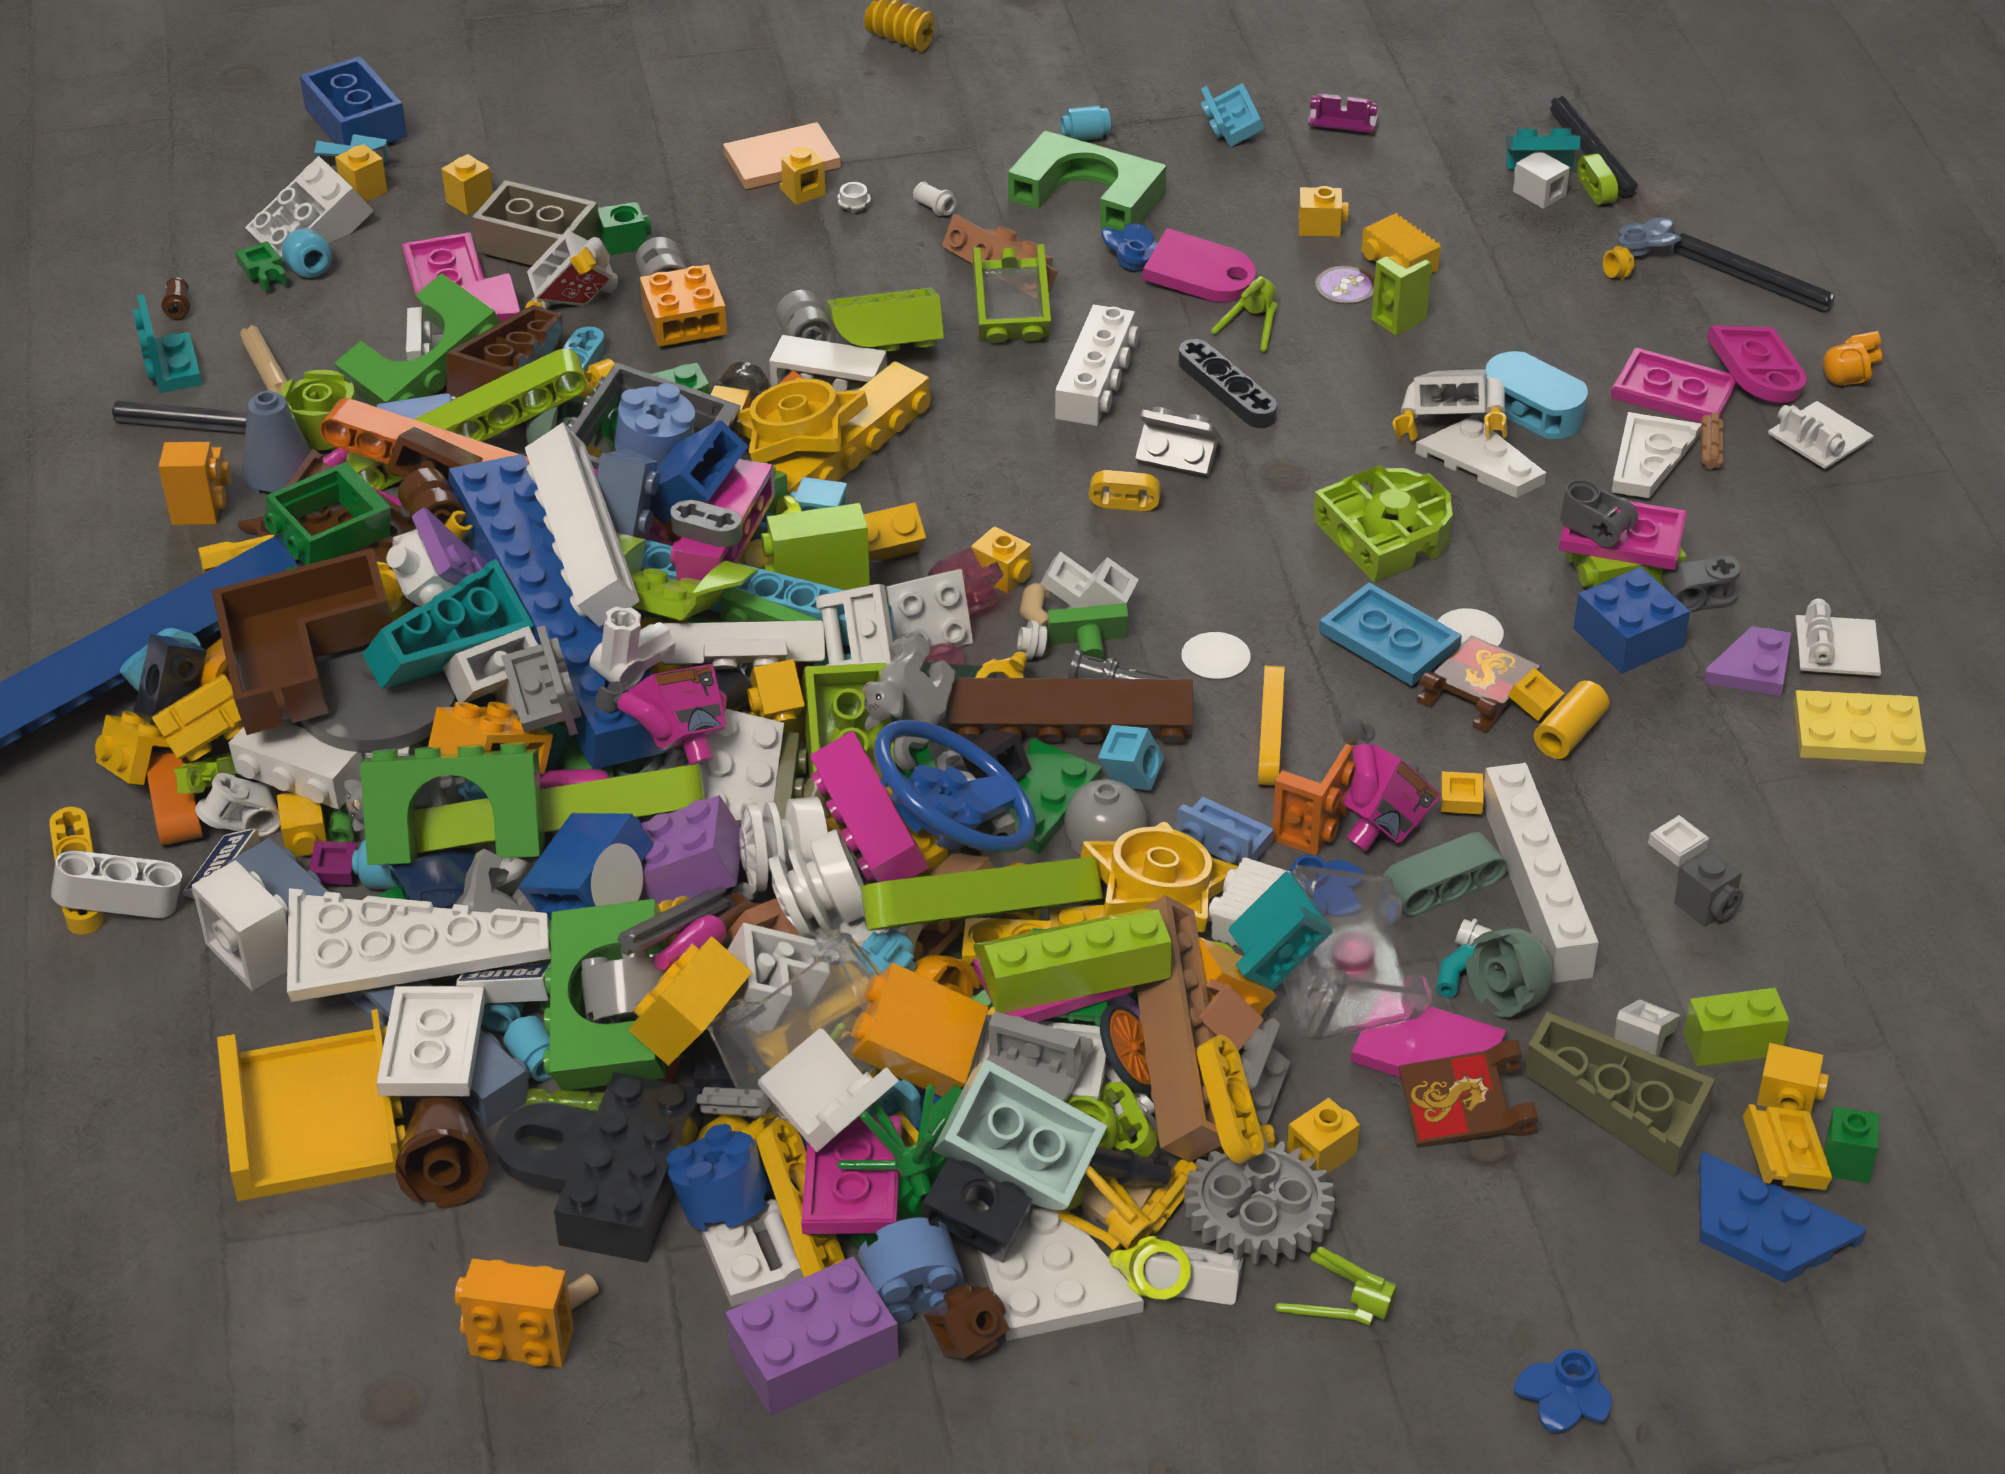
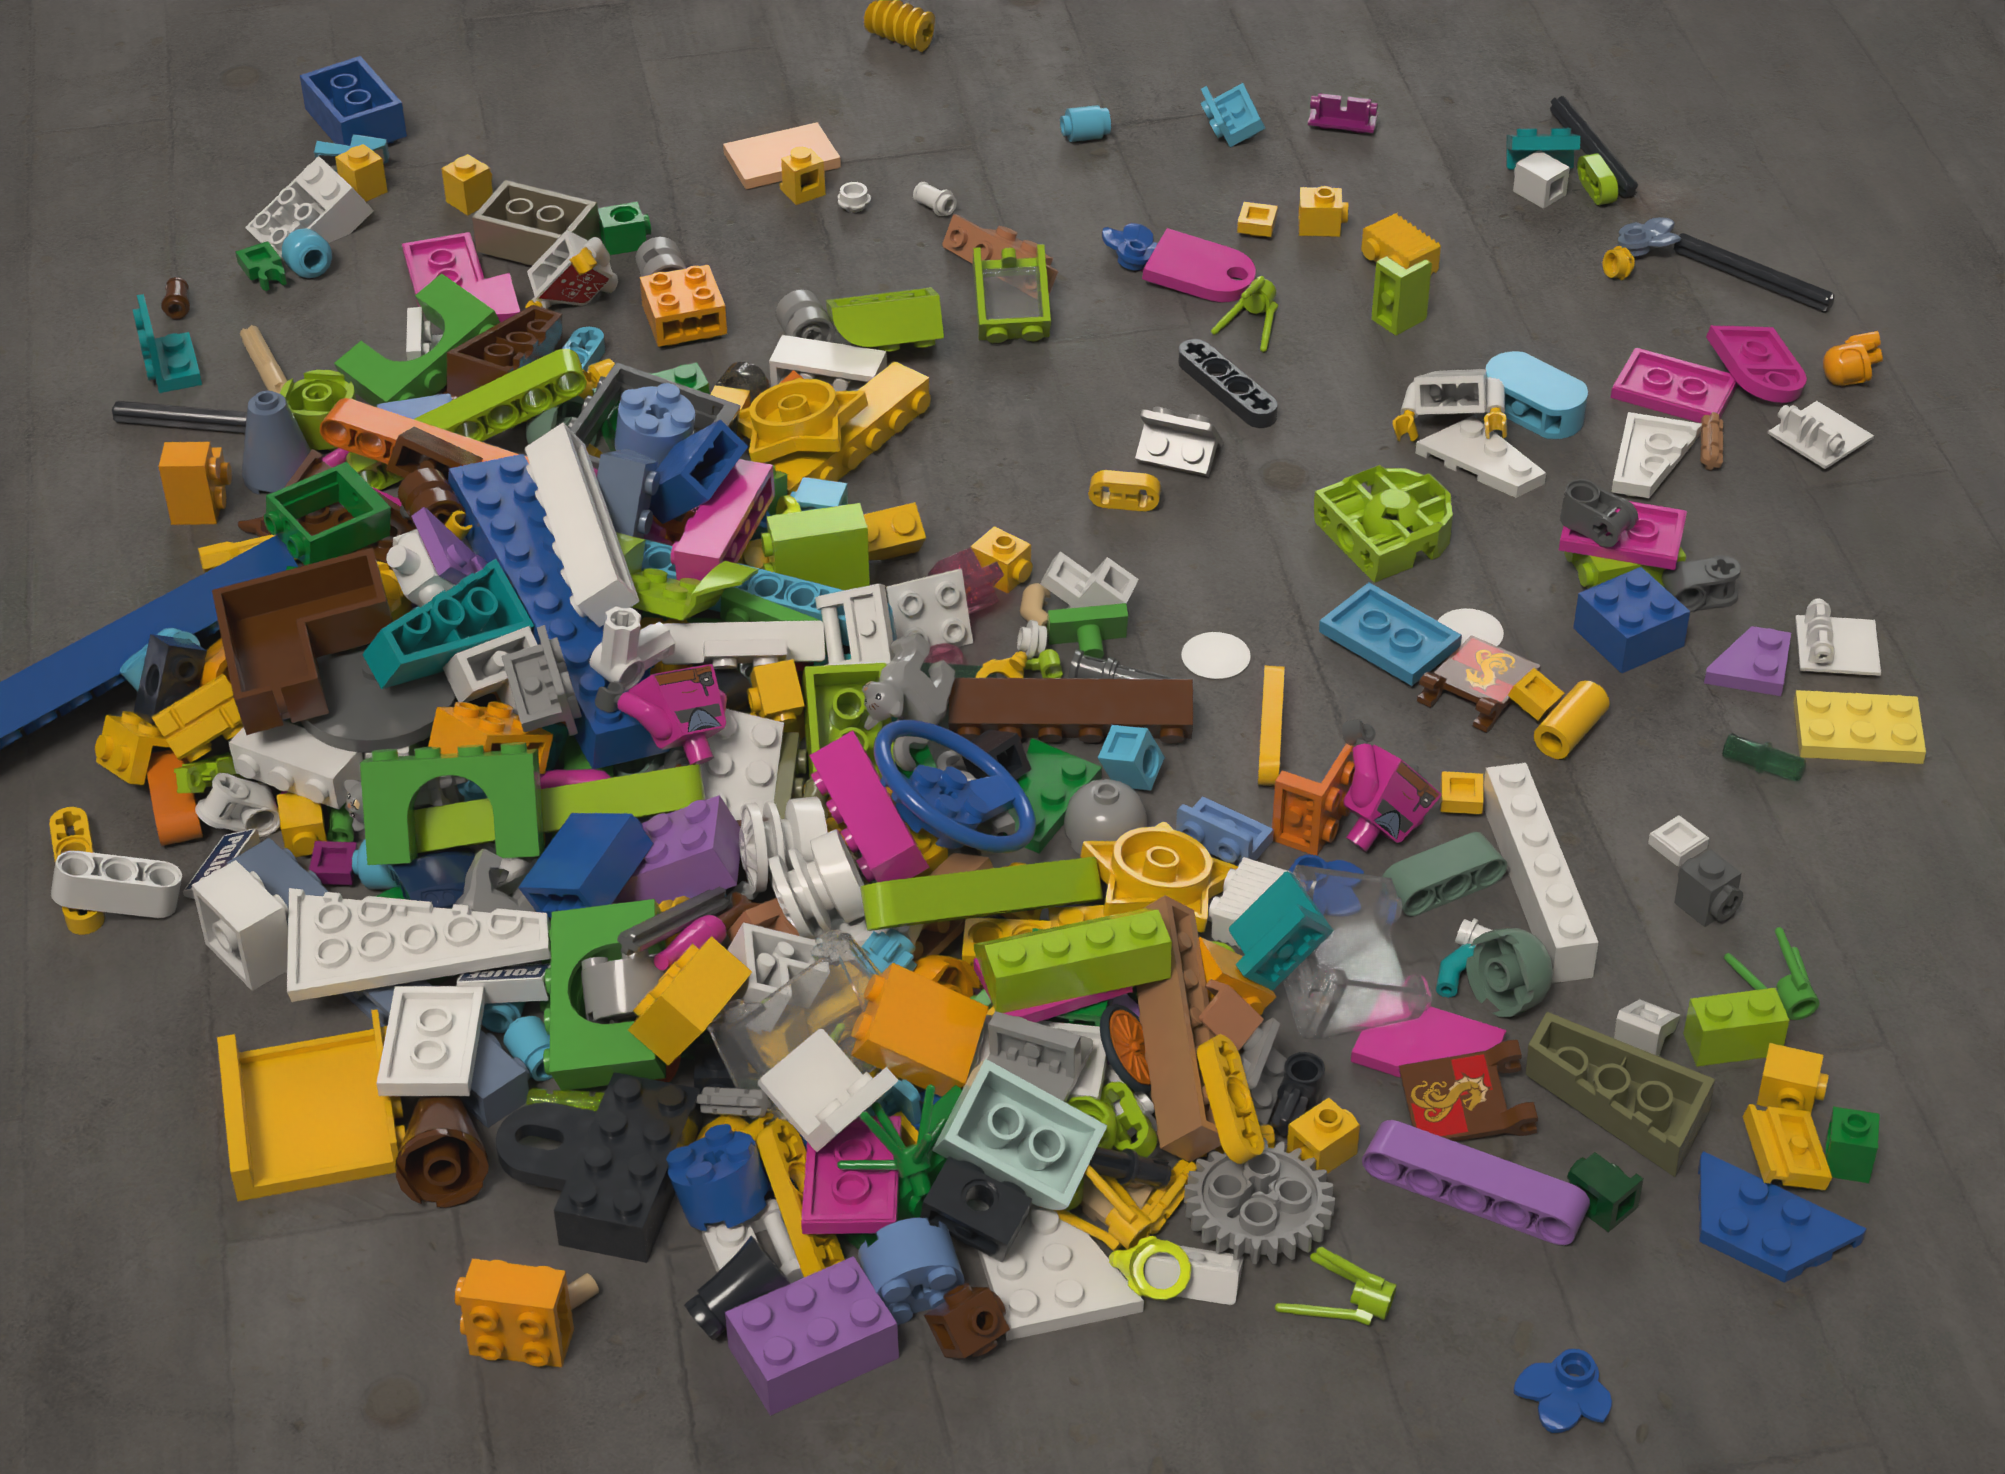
(617, 876): white sticker -> none
(706, 523): dark grey beam -> none
(740, 1280): none -> black plant
(1048, 663): none -> lime hand
(1057, 160): bright green arch -> none
(1096, 365): white brick -> none
(1257, 219): none -> yellow plate
(1299, 1089): none -> black axle
(1345, 284): sticker -> none
(1353, 952): clear pink tile -> none
(1476, 1182): none -> medium lavender beam
(1610, 1191): none -> dark green brick
(1764, 757): none -> clear green axle
(1794, 989): none -> bright green plant

